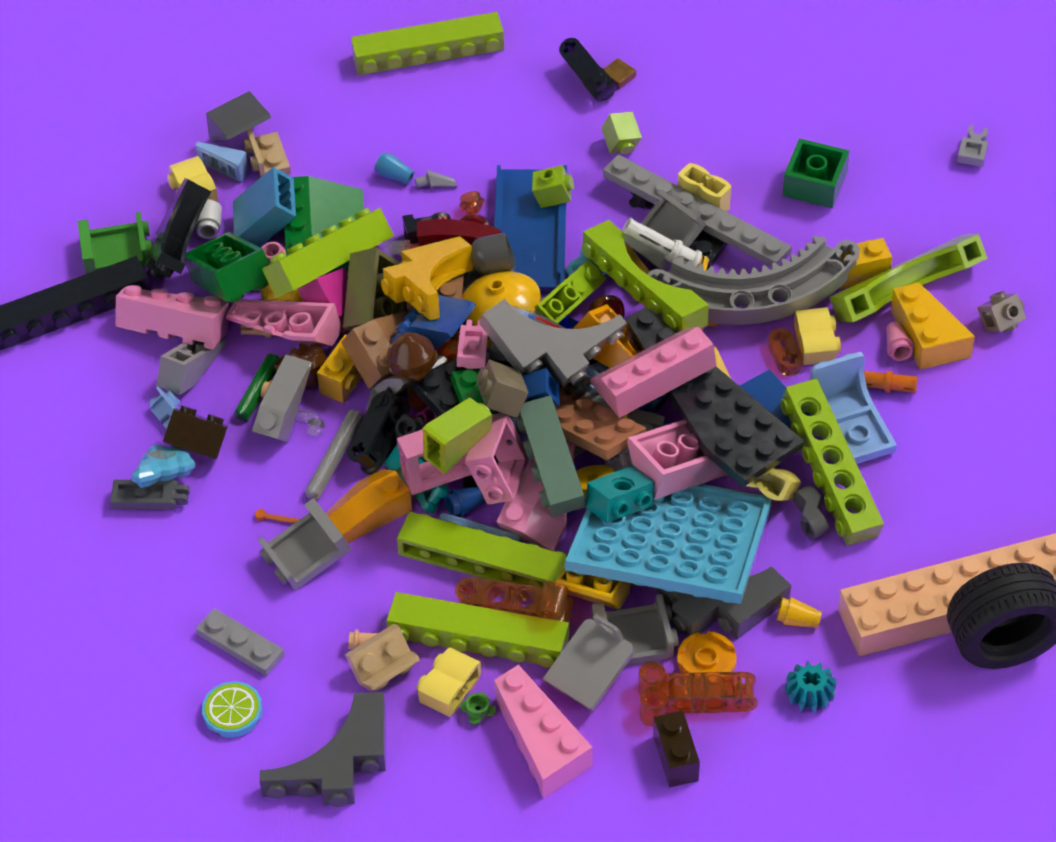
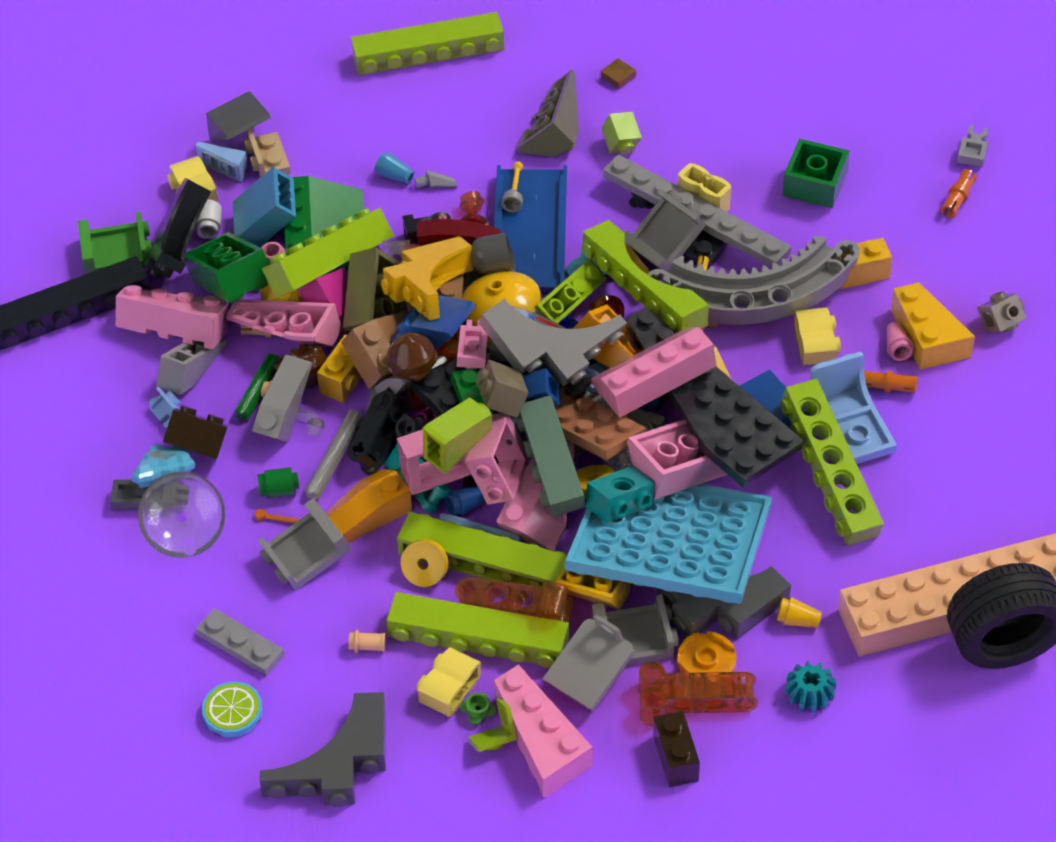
(181, 494): none -> clear dish
(278, 482): none -> green brick
(381, 658): tan bracket -> none
(436, 559): none -> yellow piece
(496, 737): none -> lime bracket
(515, 197): none -> light grey hinge
(552, 186): lime brick -> none
(555, 123): none -> wedge
(586, 68): black piece -> none
(651, 238): white pin -> none
(777, 484): light yellow brick -> none
(780, 353): clear orange beam -> none
(812, 520): dark grey piece -> none
(931, 265): lime arch -> none
(958, 193): none -> orange pin

